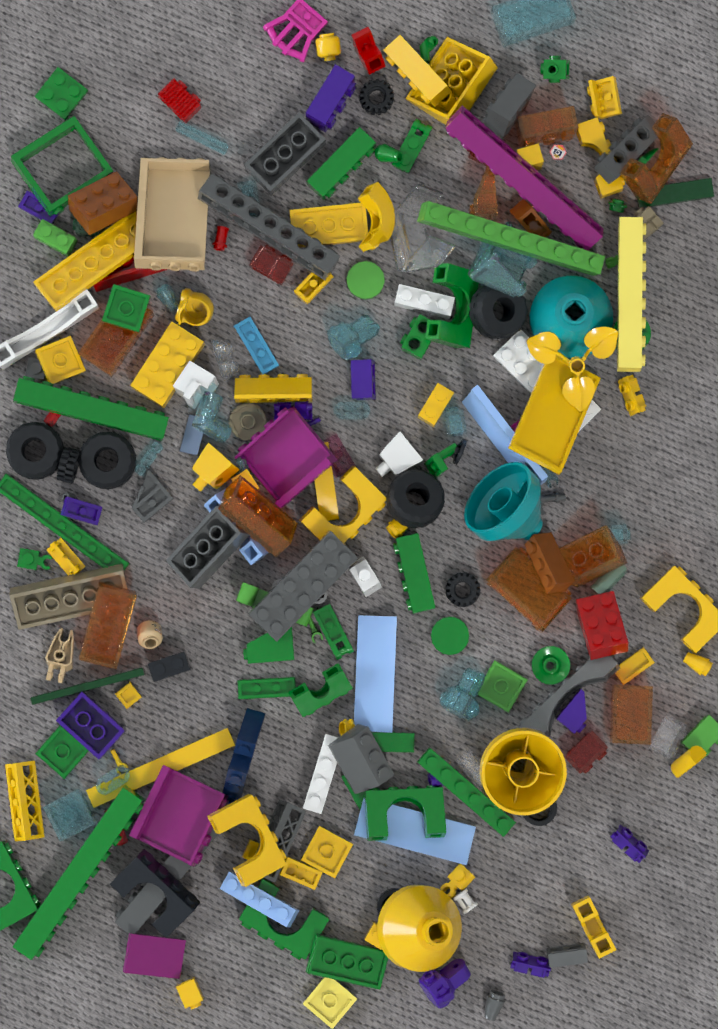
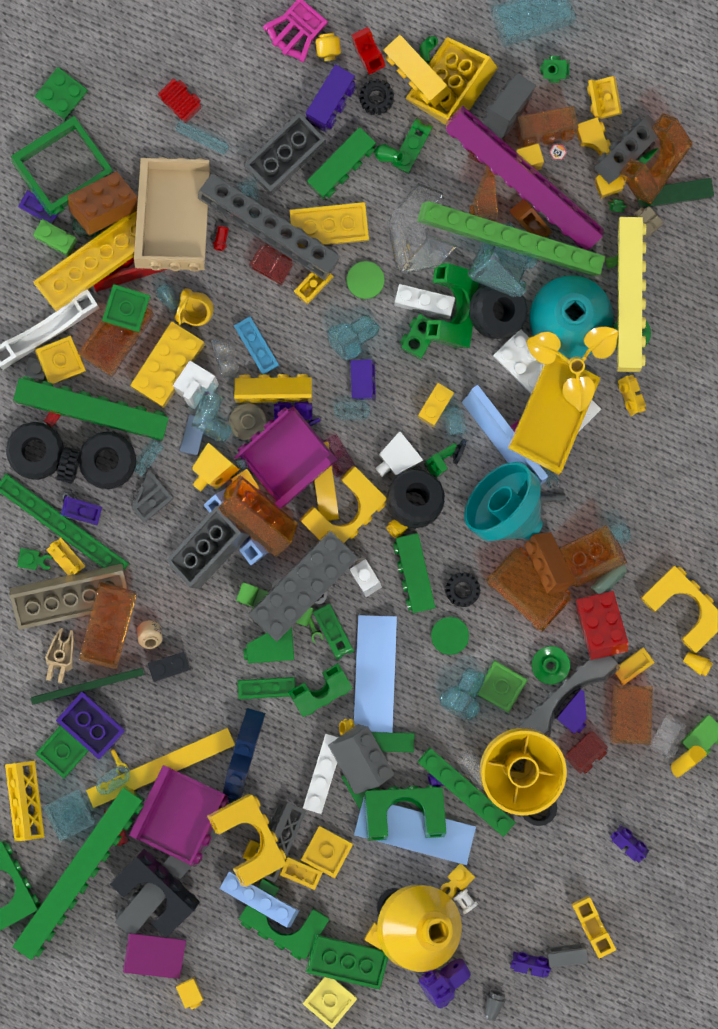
(128, 695): yellow tile -> none
(381, 213): yellow arch -> none

